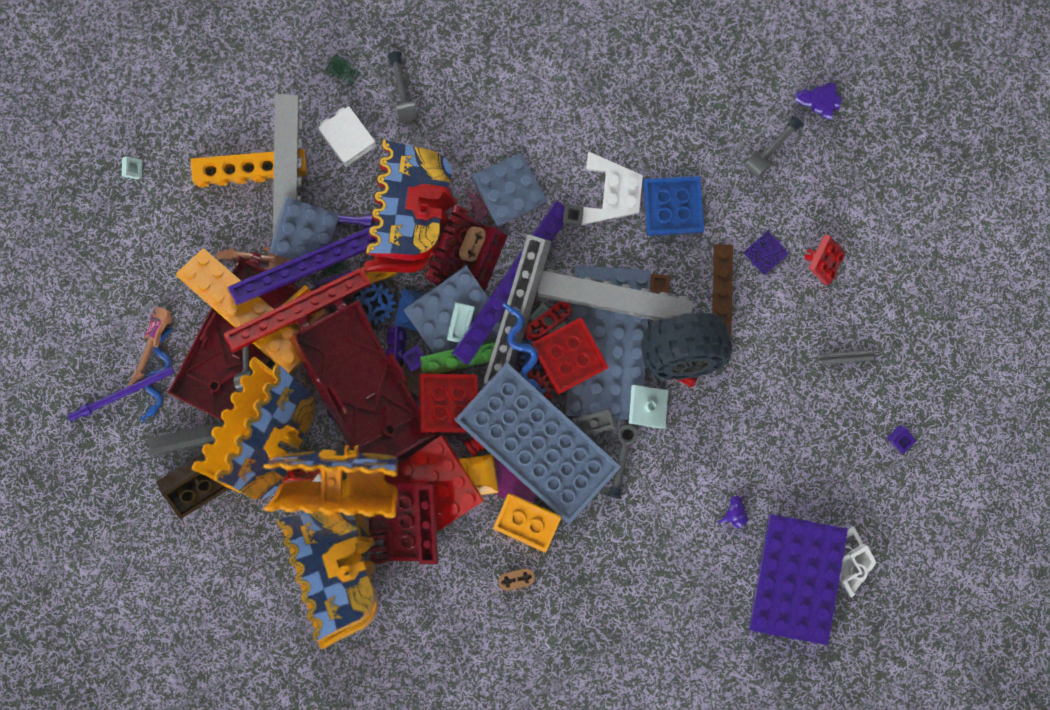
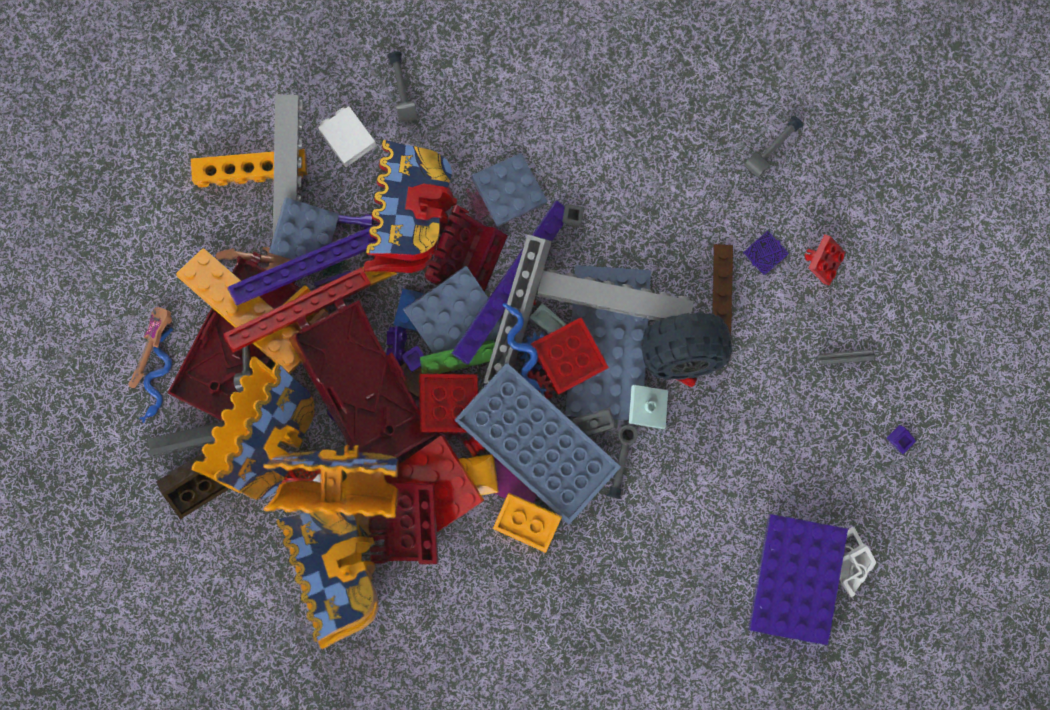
(87, 409): dark purple bar -> none
(132, 168): light aqua plate -> none
(340, 67): clear green plate -> none
(378, 291): blue gear -> none
(460, 321): light aqua tile -> none
(472, 244): medium nougat beam -> none
(514, 575): medium nougat beam -> none
(551, 313): red beam -> none
(621, 191): white wing -> none
(659, 283): reddish brown plate -> none
(673, 206): blue plate -> none
(735, 512): dark purple animal -> none
(820, 99): dark purple rock -> none

